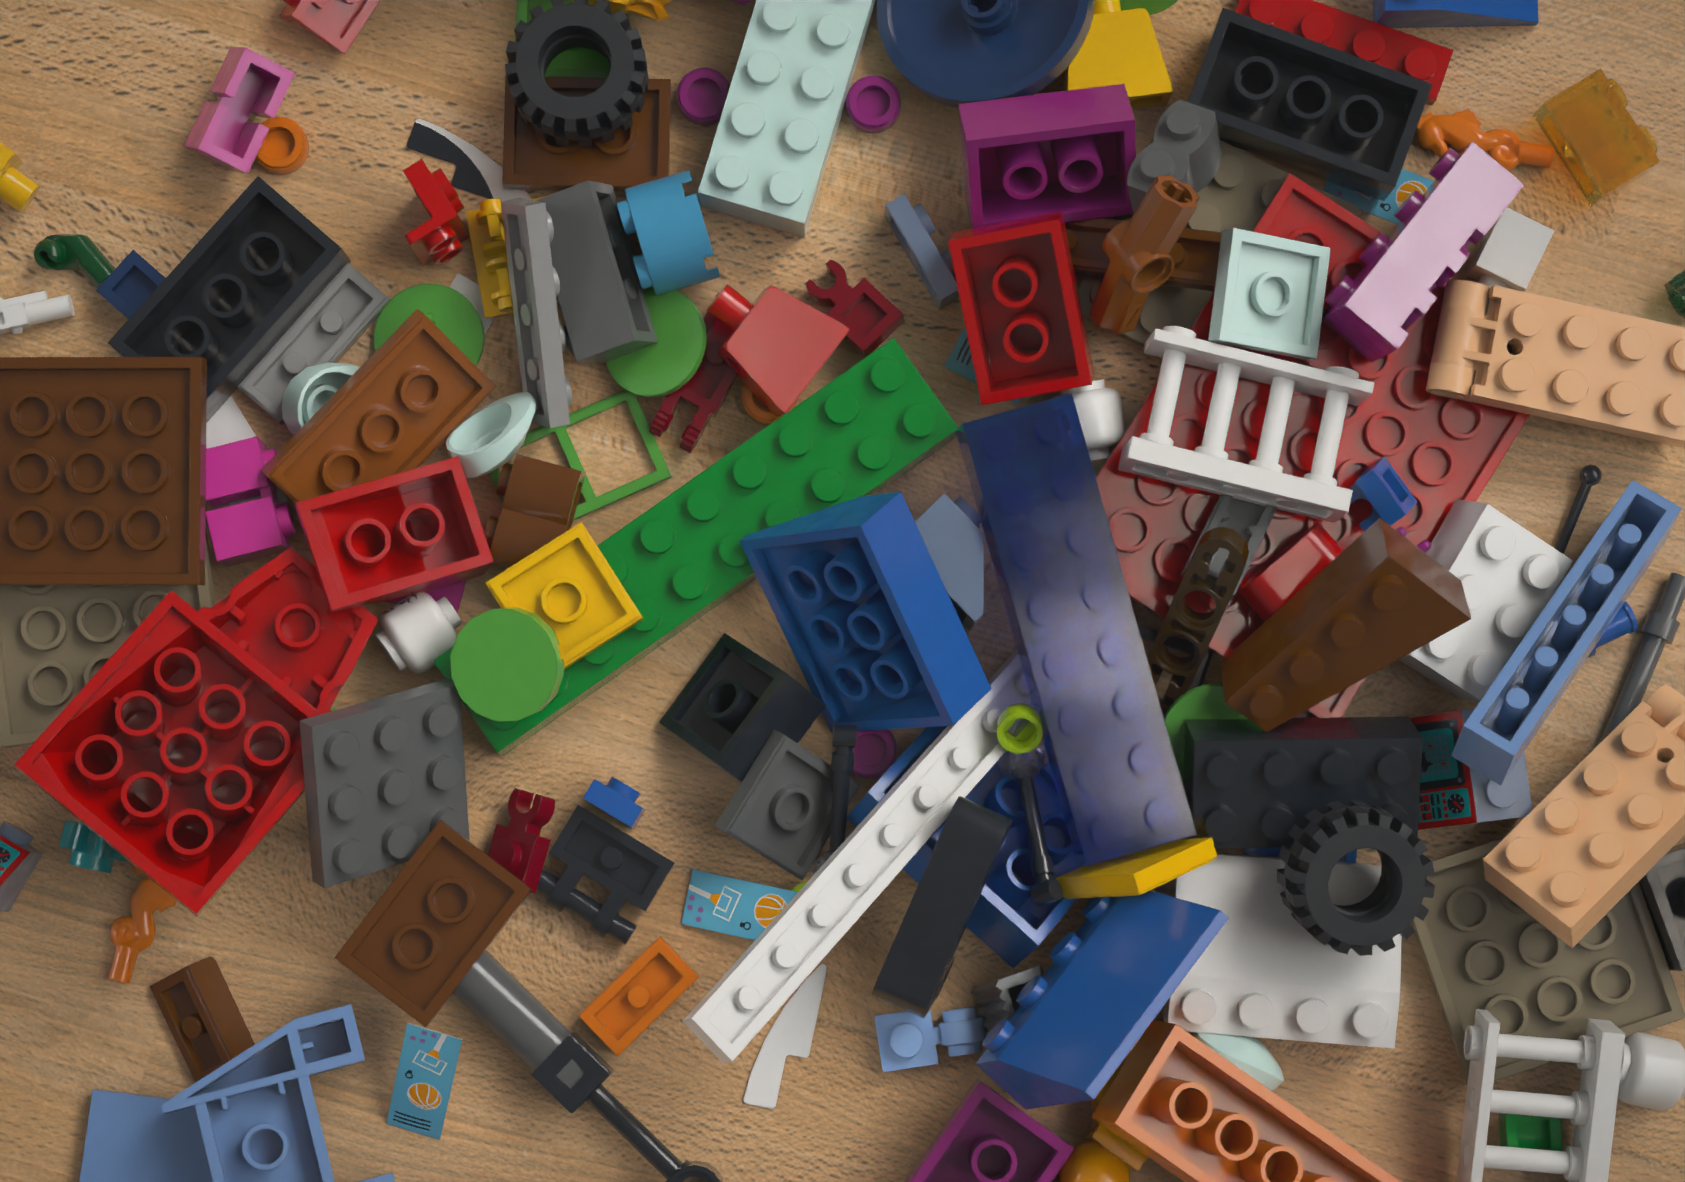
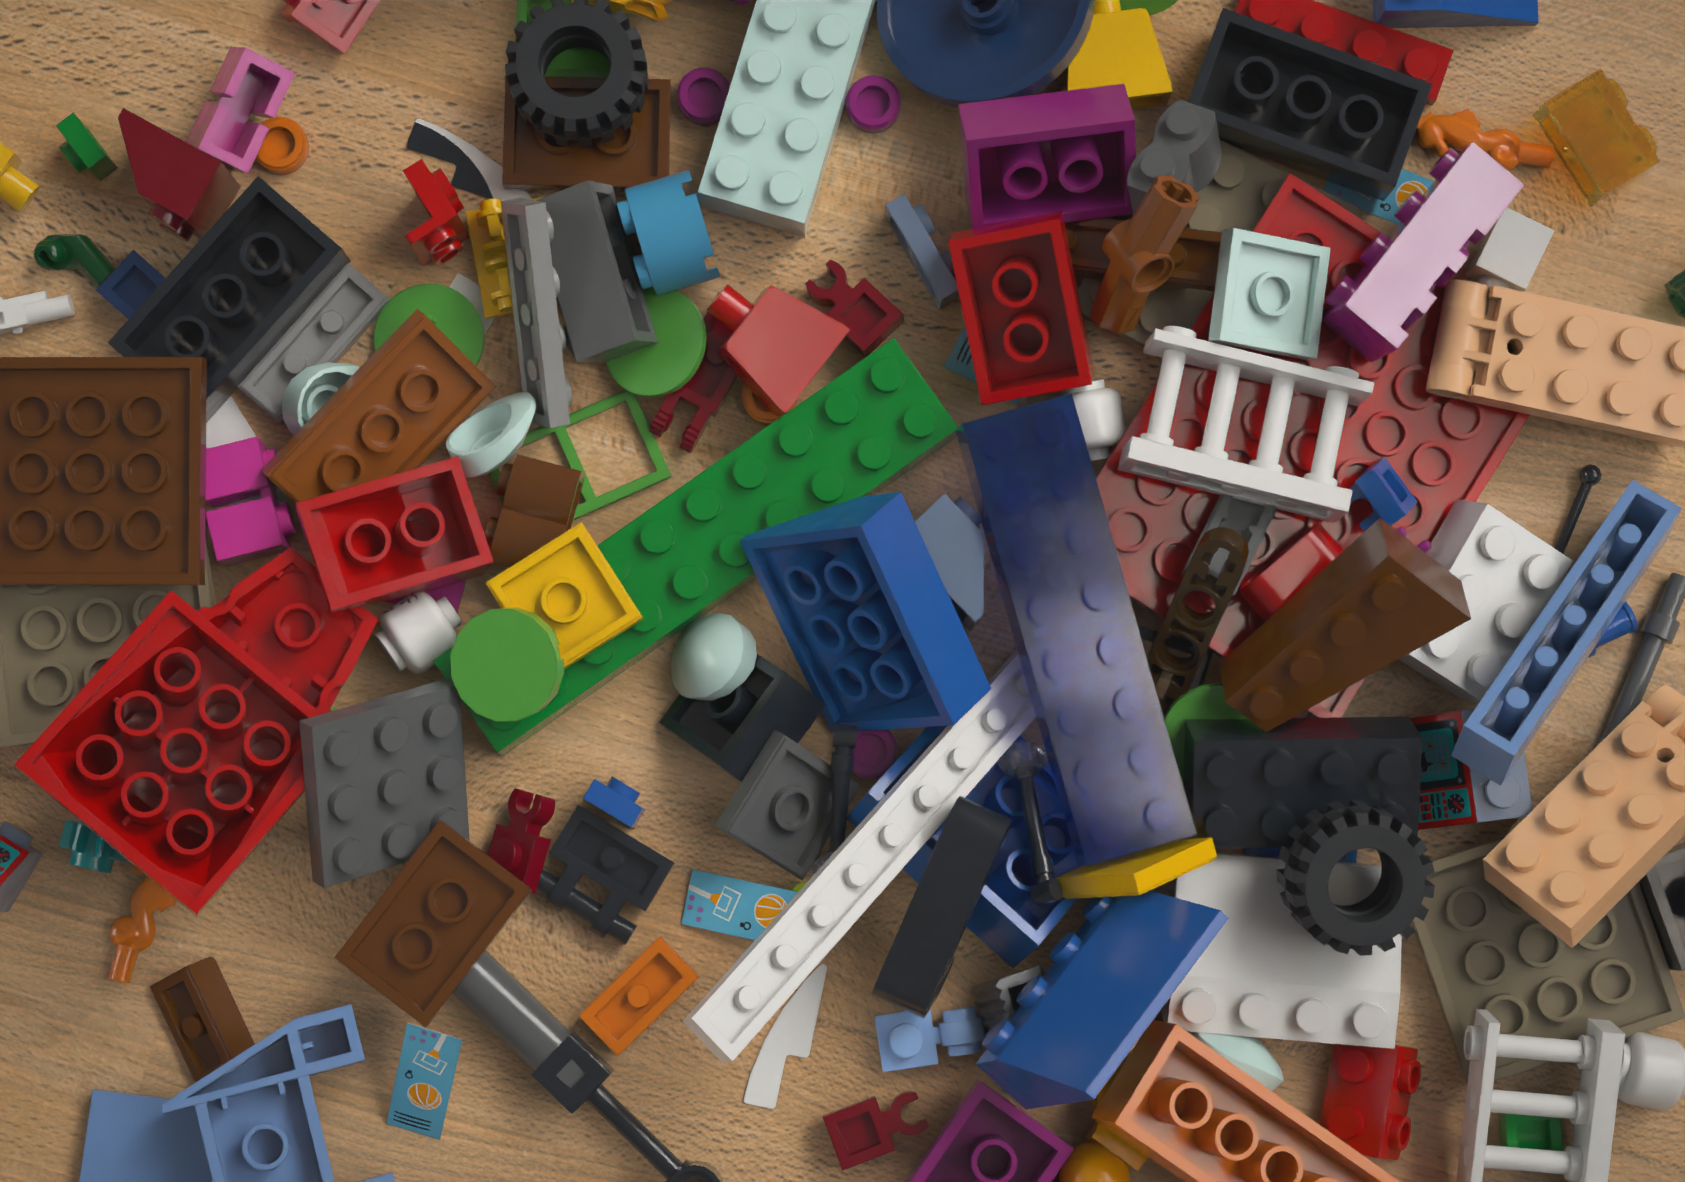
(83, 148): none -> green plate
(176, 179): none -> dark red slope
(712, 657): none -> light aqua hat
(864, 1131): none -> dark red plate
(1027, 733): lime hinge -> none
(1371, 1097): none -> red bracket

